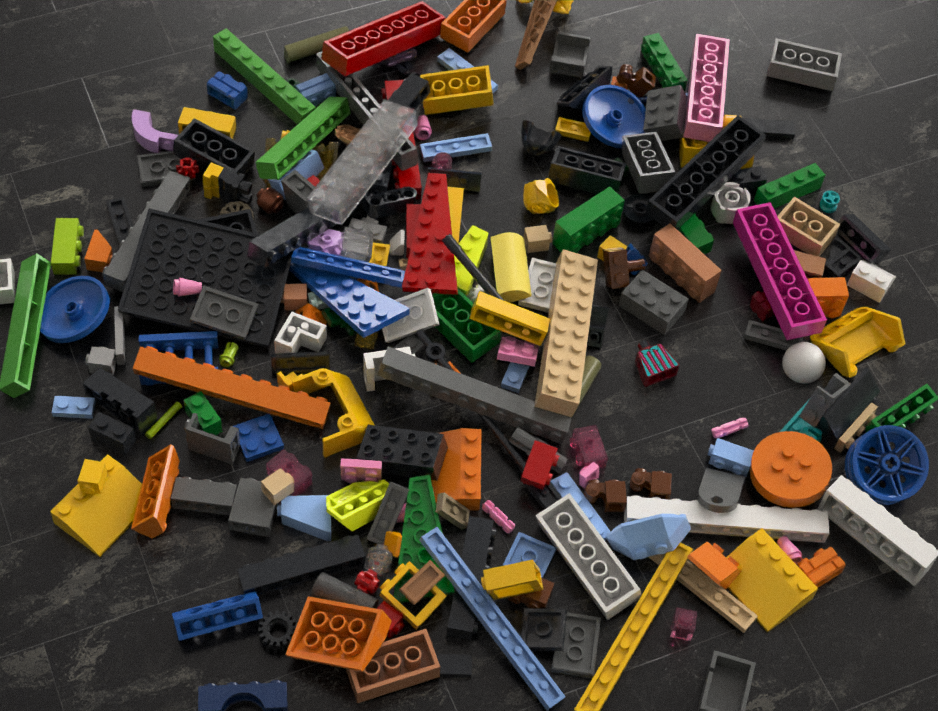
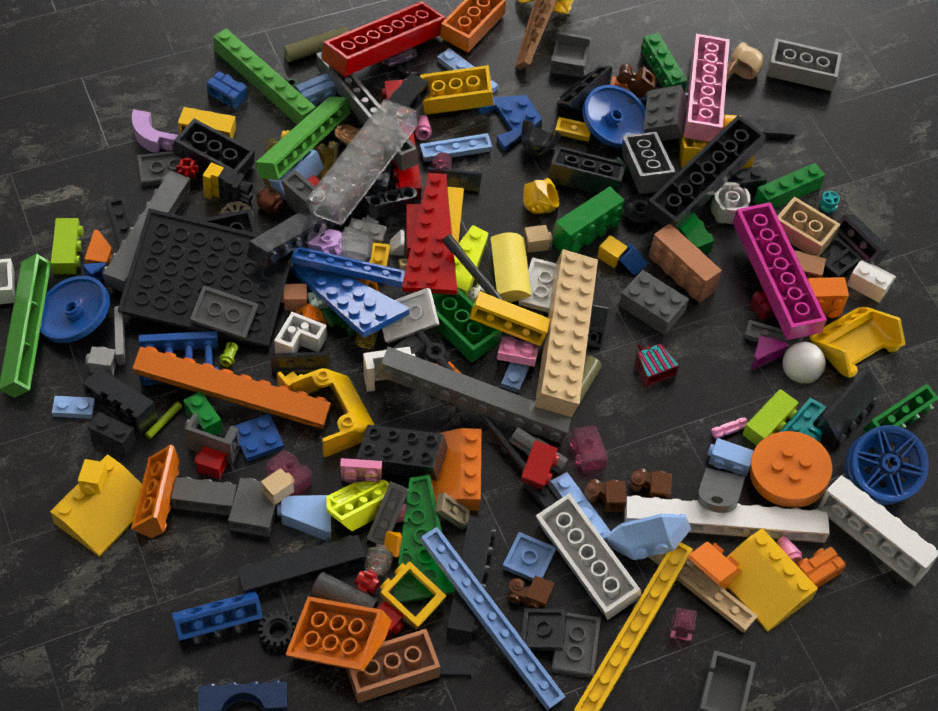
(94, 270): none -> blue slope
(186, 287): bright pink cone -> none
(211, 462): none -> red brick
(422, 582): medium nougat tile -> none
(498, 516): bright pink axle -> none
(512, 579): yellow window -> none
(513, 112): none -> blue wing
(588, 473): bright pink plate -> none
(618, 267): reddish brown brick -> none
(745, 62): none -> tan piece
(767, 351): none -> magenta slope
(771, 417): none -> lime brick
(823, 399): dark grey panel -> none
(856, 428): tan plate -> none

